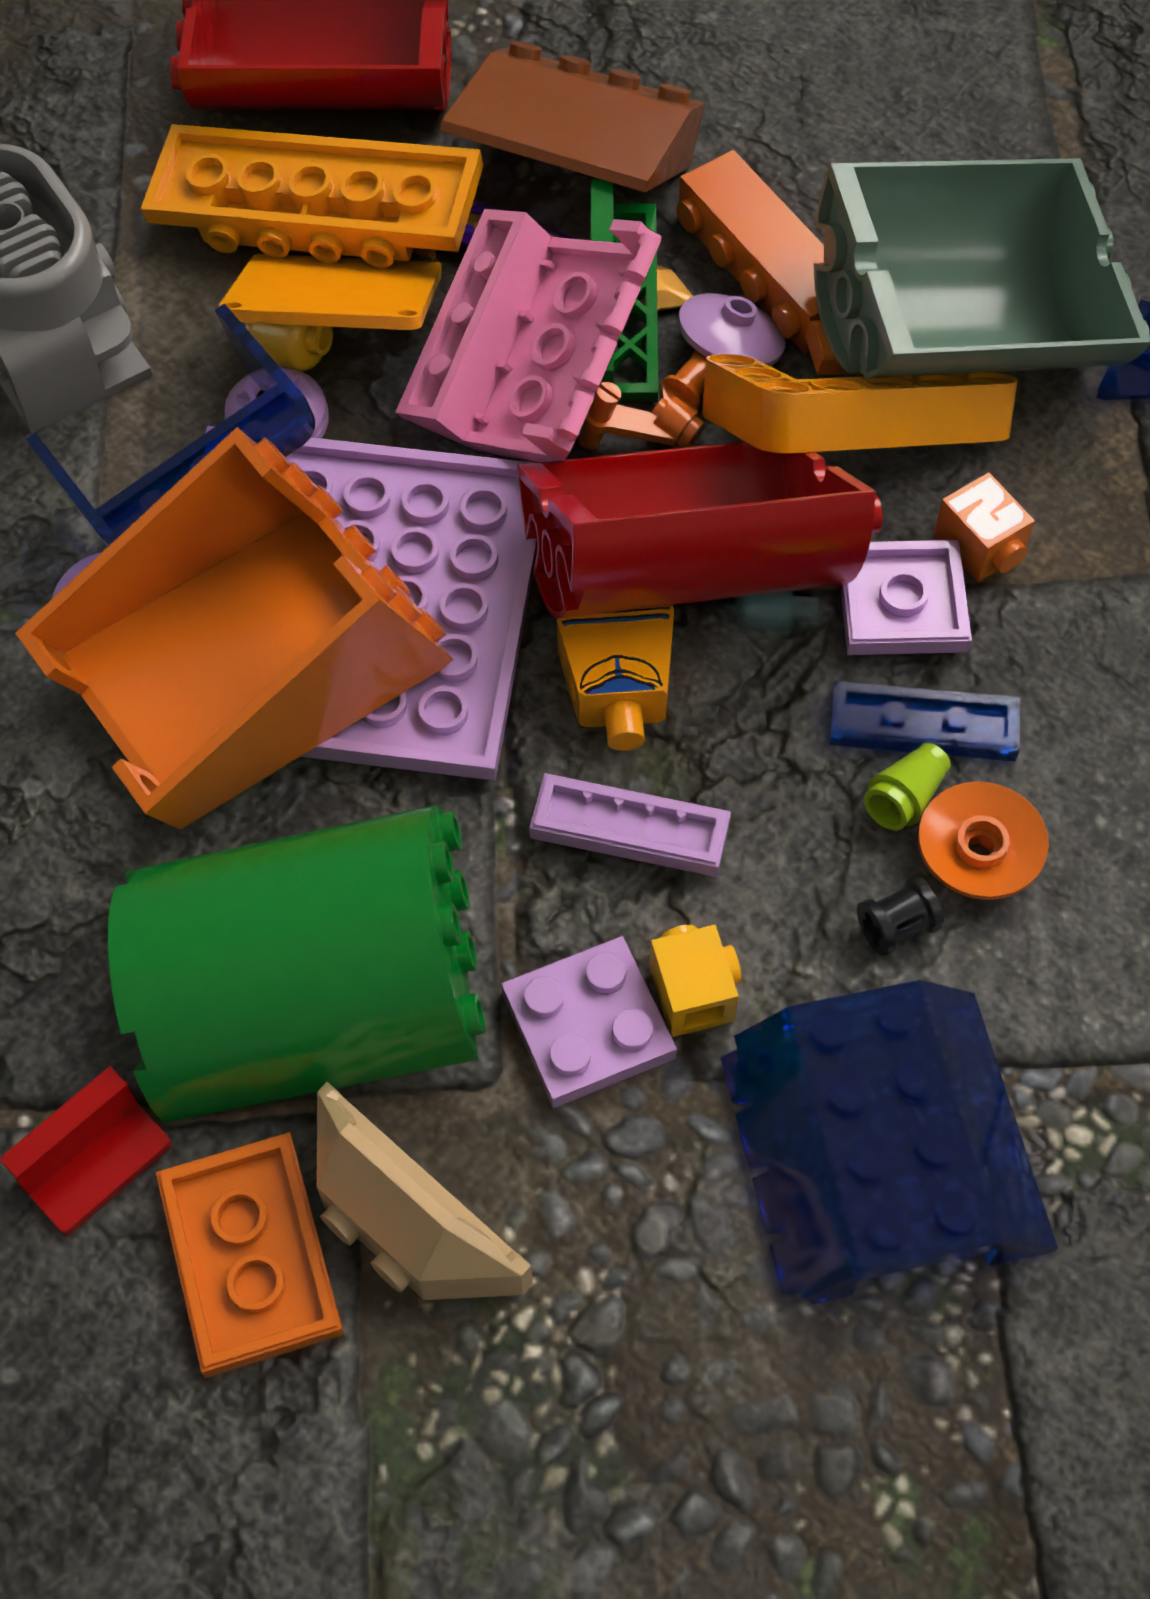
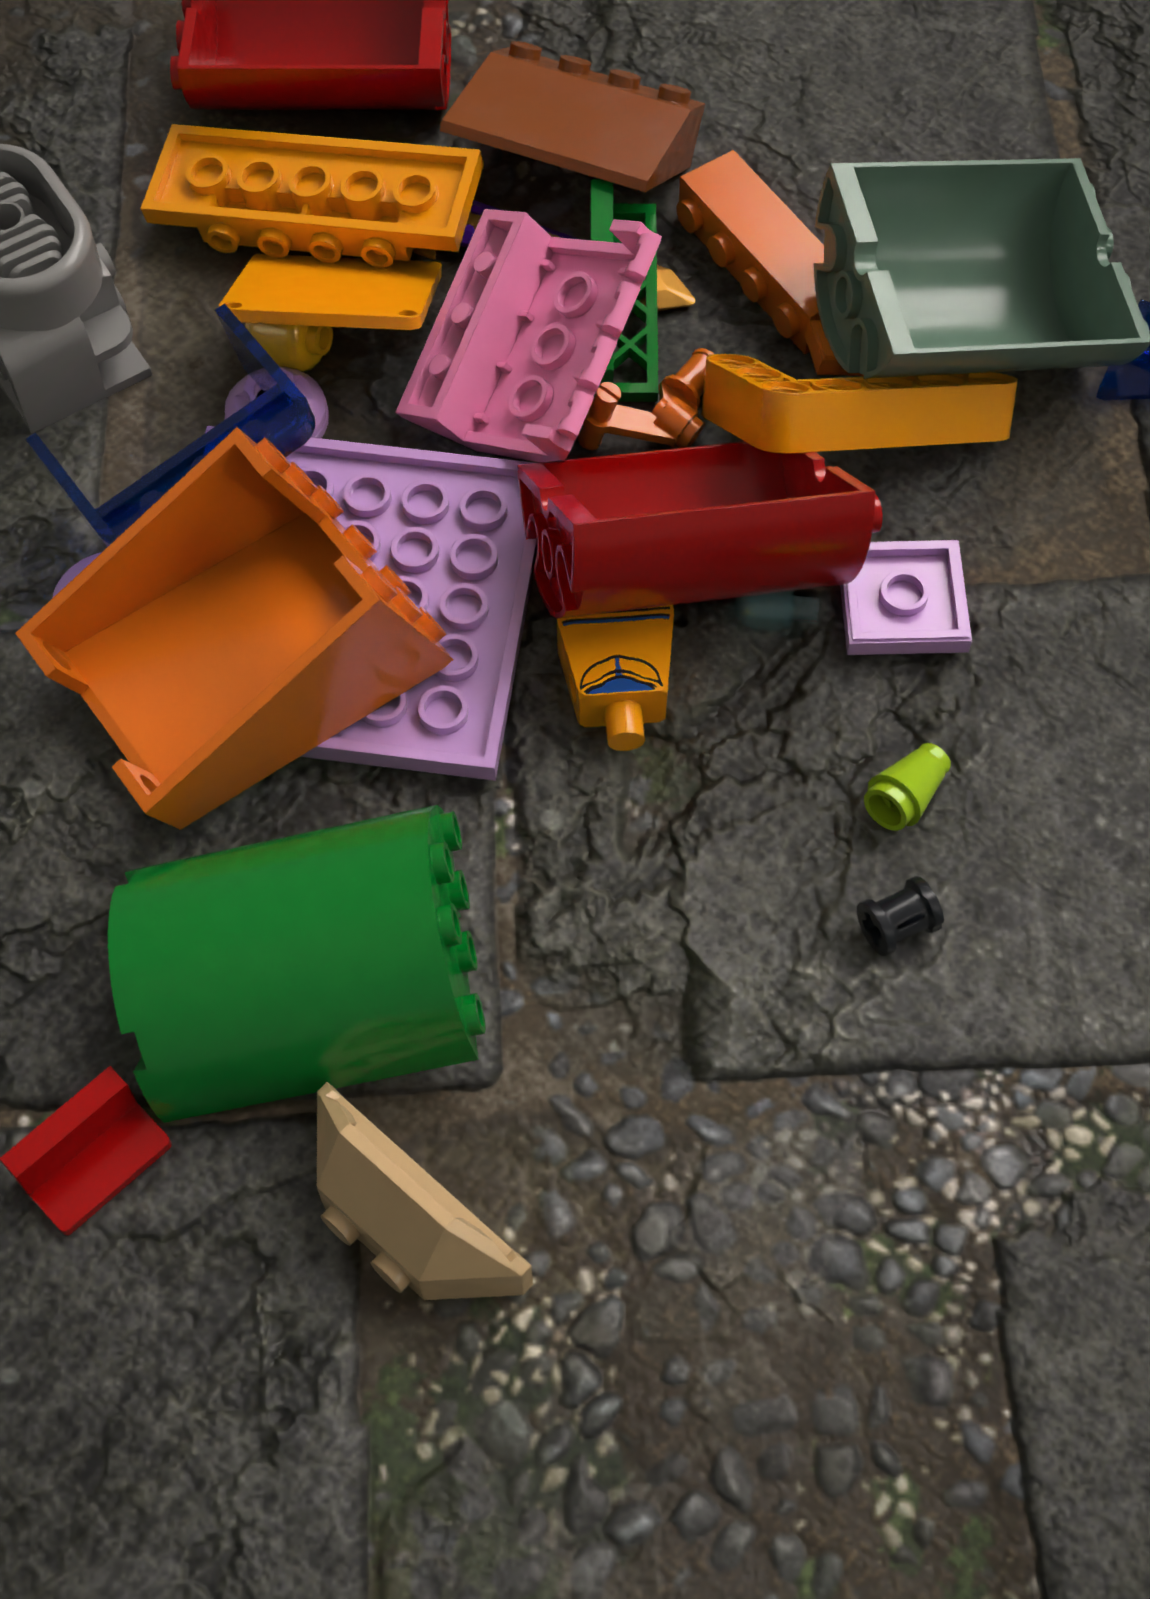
(248, 1255): orange tile -> none
(588, 1021): lavender plate -> none
(630, 824): lavender plate -> none
(695, 978): yellow brick -> none
(730, 326): lavender dish -> none
(882, 1138): clear blue slope -> none
(909, 717): clear blue tile -> none
(988, 817): orange dish -> none
(989, 527): orange brick -> none

